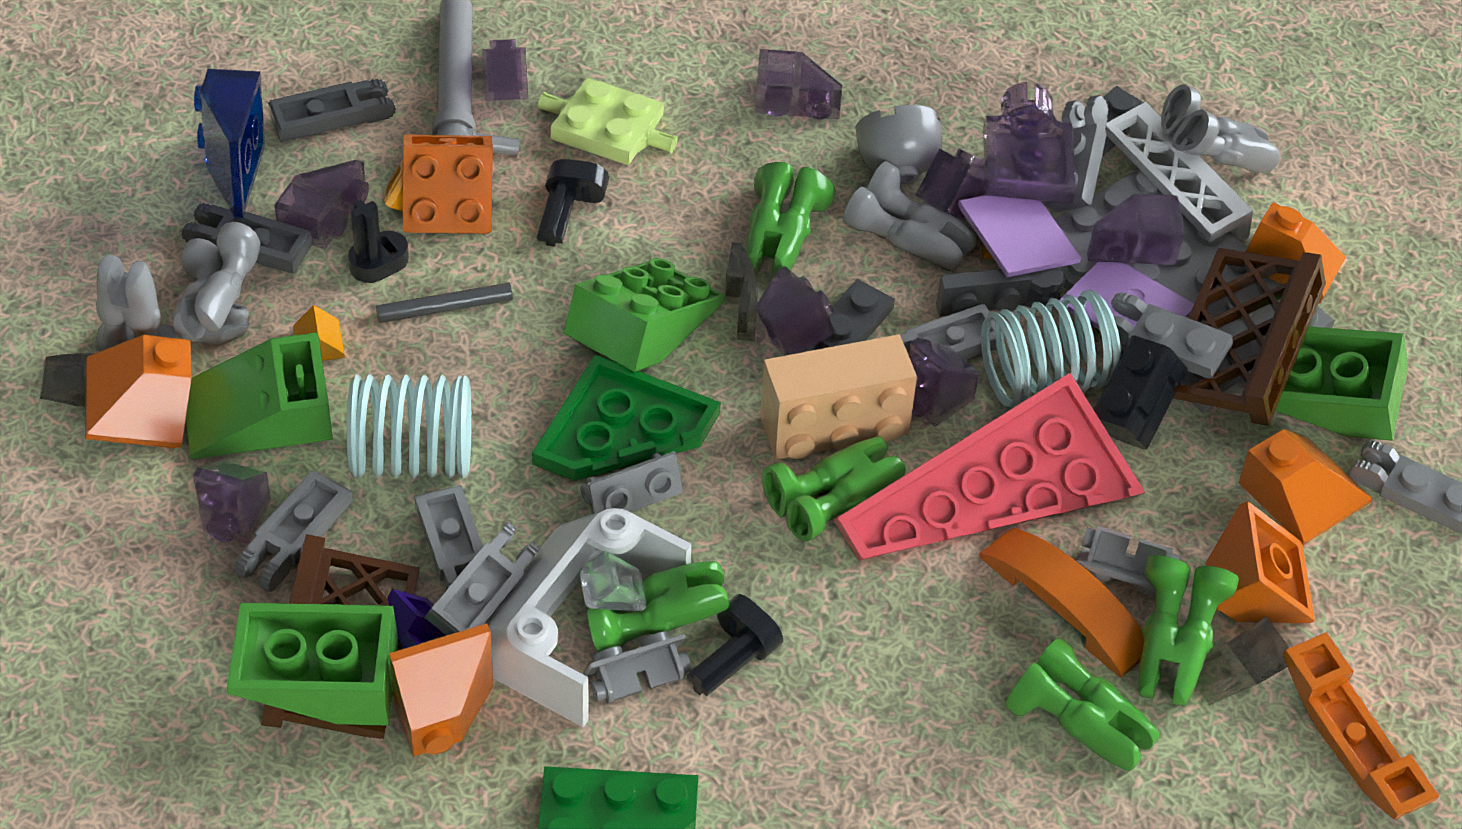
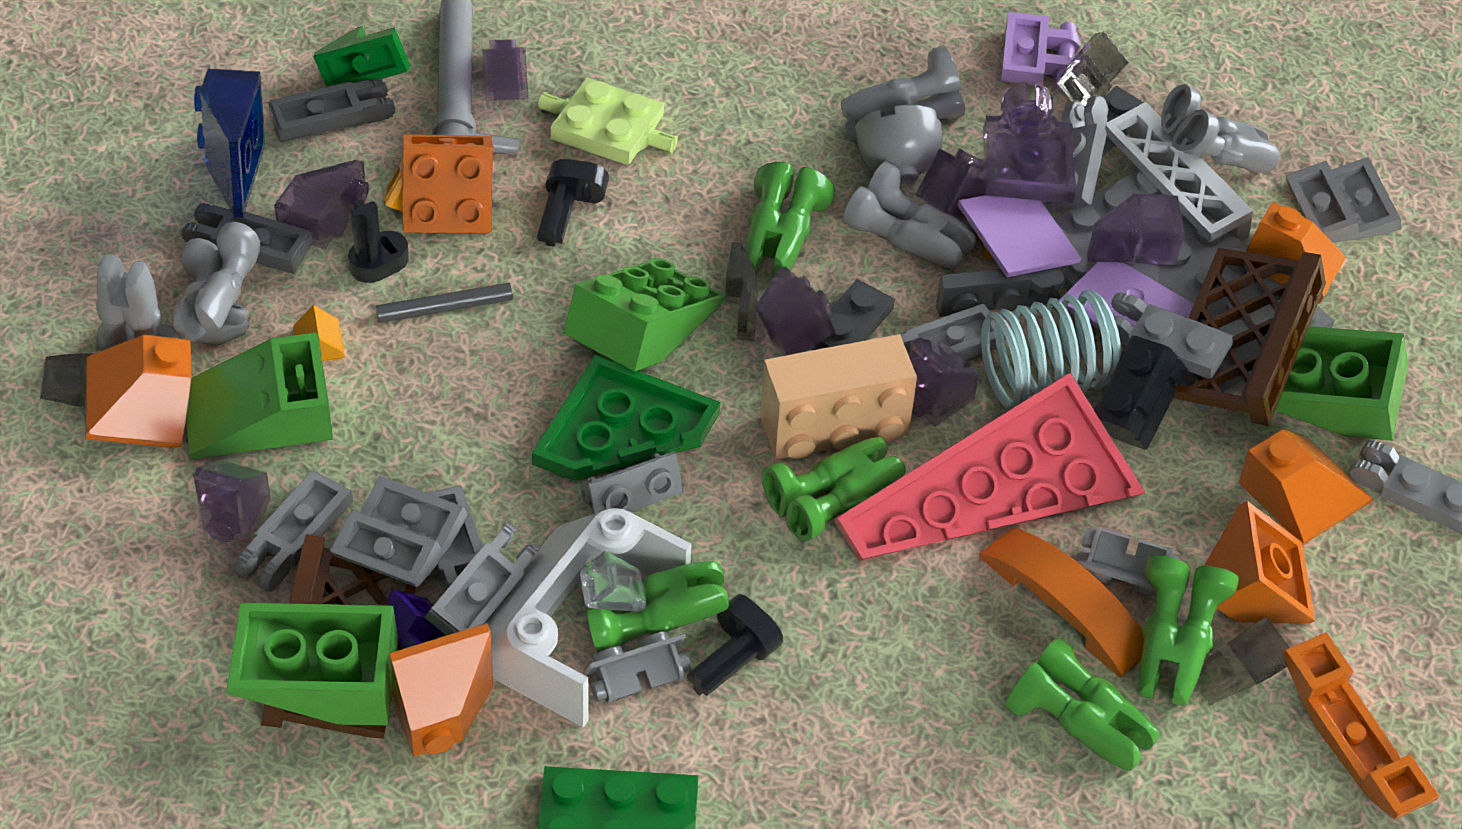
(362, 57): none -> green slope
(399, 532): none -> light grey slope
(456, 423): light aqua piece -> none
(795, 86): clear purple slope -> none
(938, 80): none -> light grey piece
(1026, 46): none -> lavender plate
(1092, 69): none -> clear smoke slope
(1344, 200): none -> light grey slope

